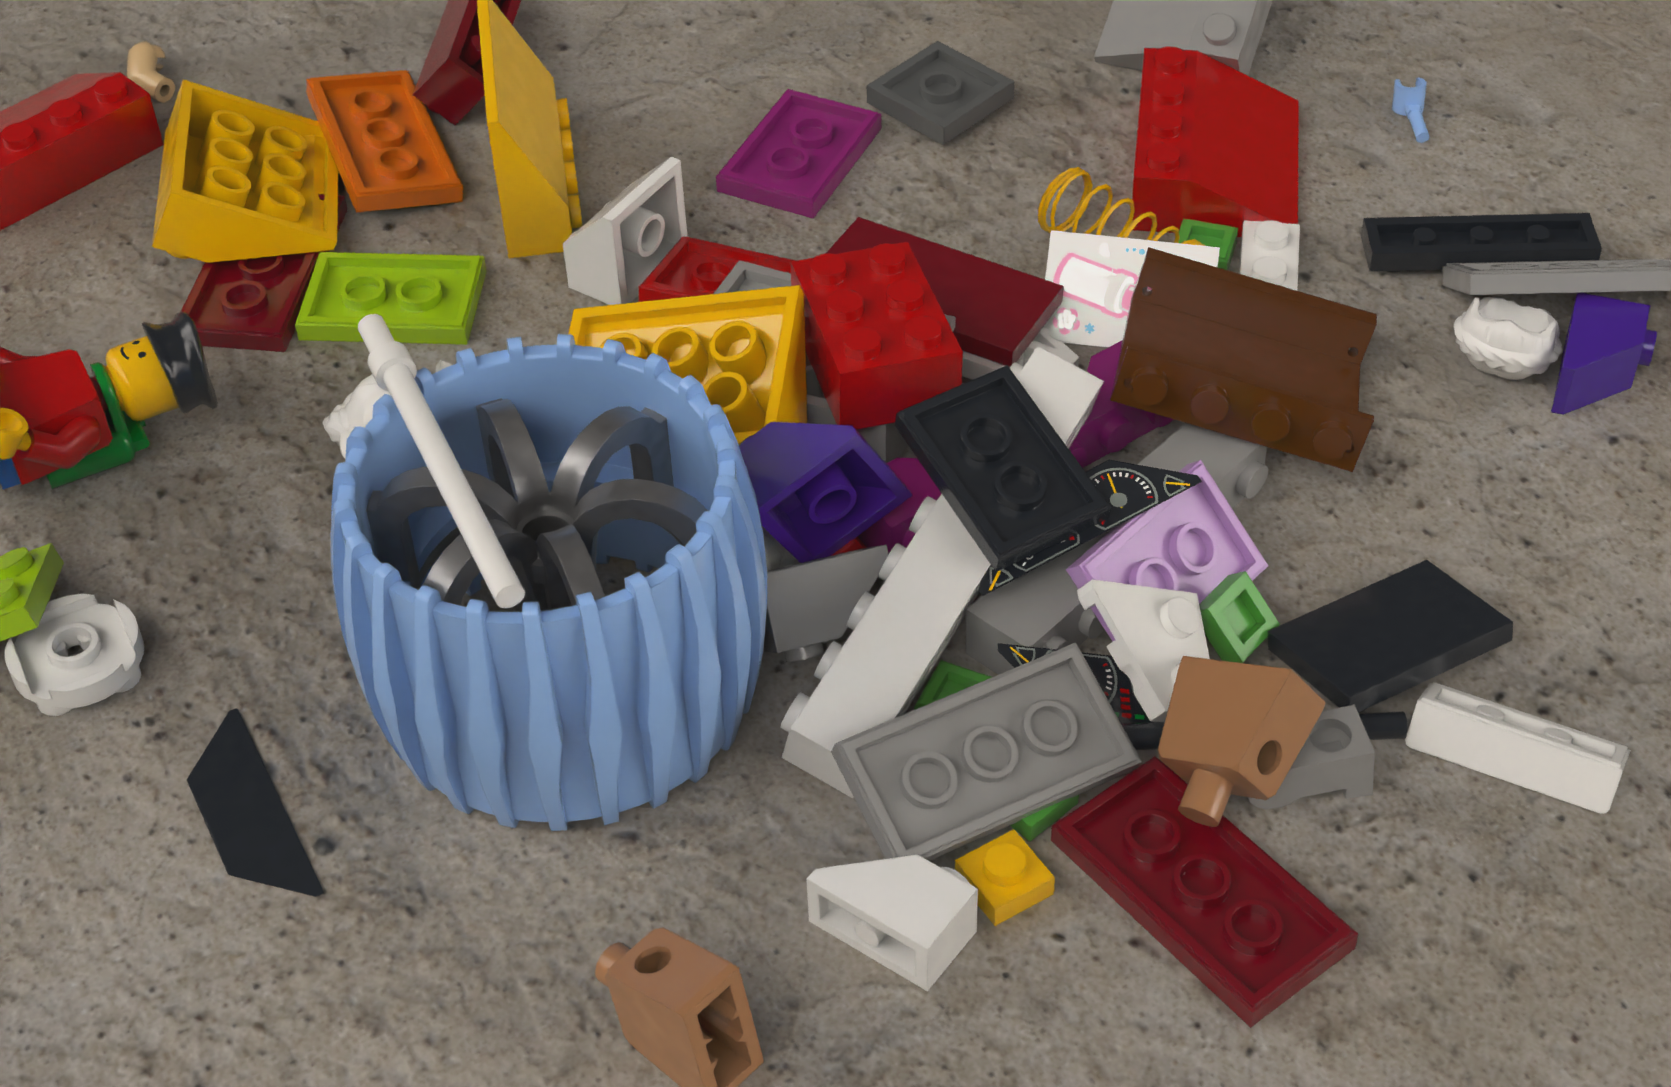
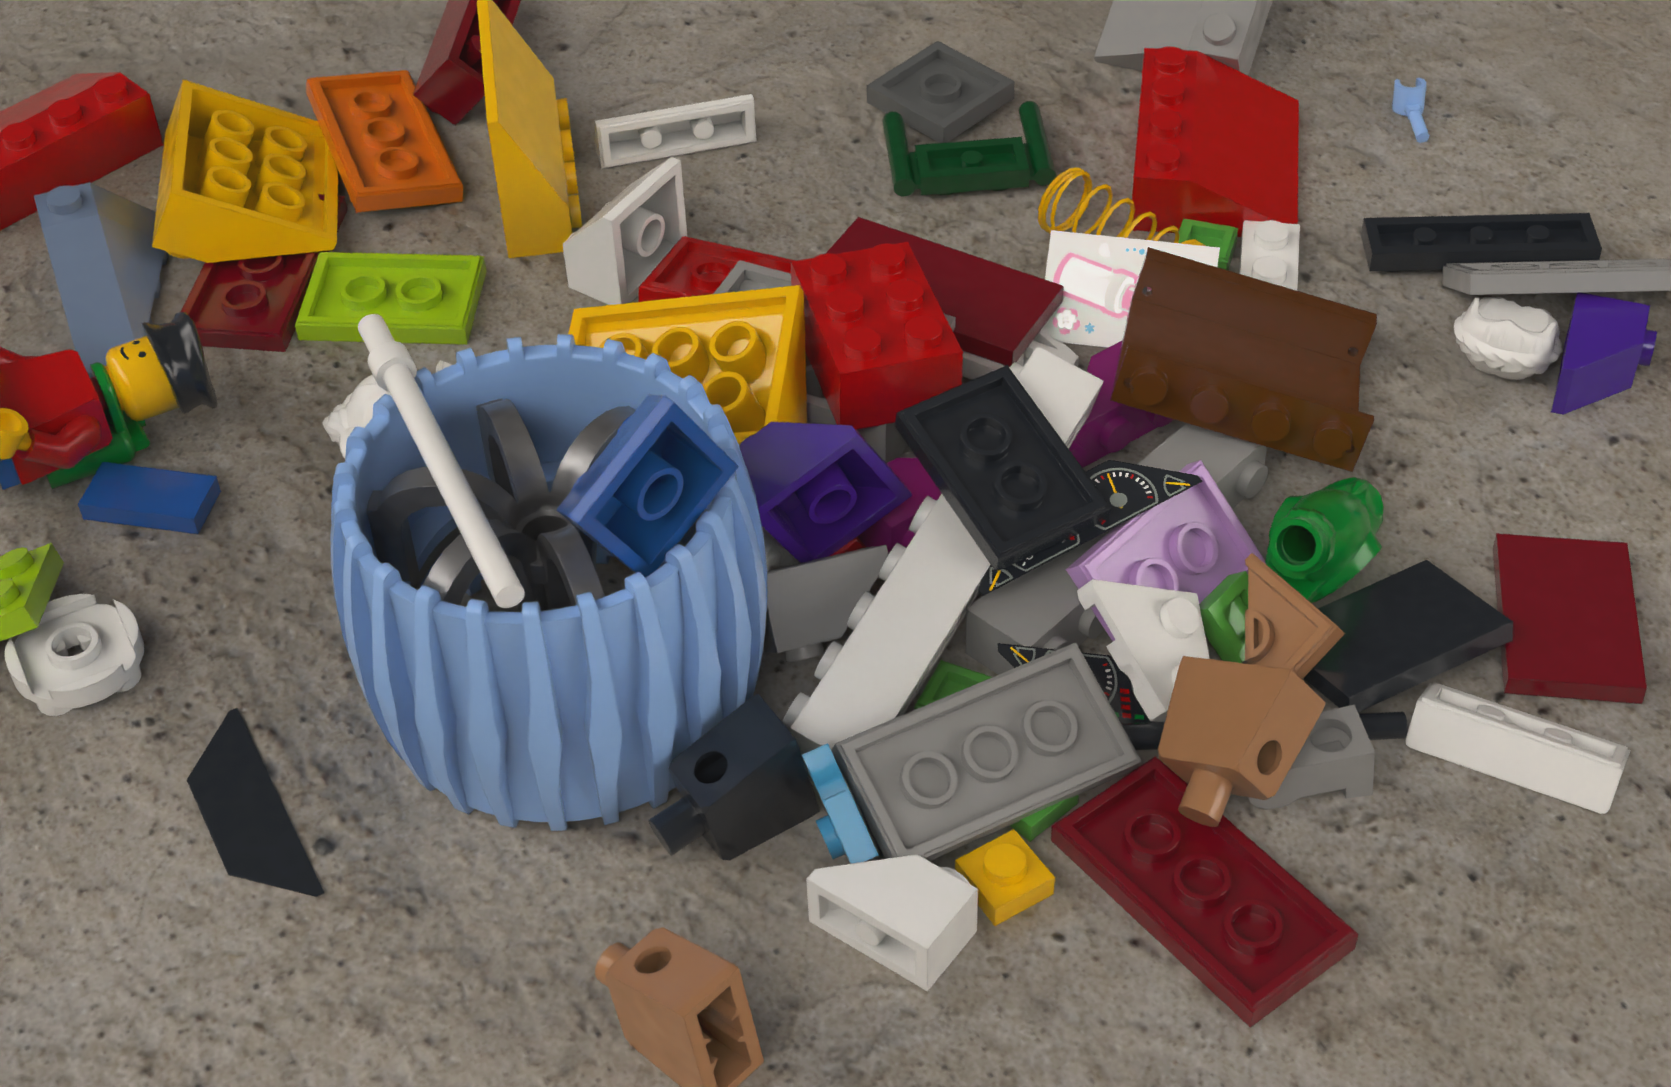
(101, 265): none -> sand blue wedge
(144, 69): tan arm -> none
(149, 497): none -> blue tile
(648, 485): none -> blue slope
(675, 131): none -> white slope
(737, 785): none -> black torso
(799, 153): magenta tile -> none
(843, 826): none -> dark azure plate
(970, 164): none -> dark green plate
(1283, 624): none -> medium nougat tile
(1325, 536): none -> green animal
(1569, 618): none -> dark red tile

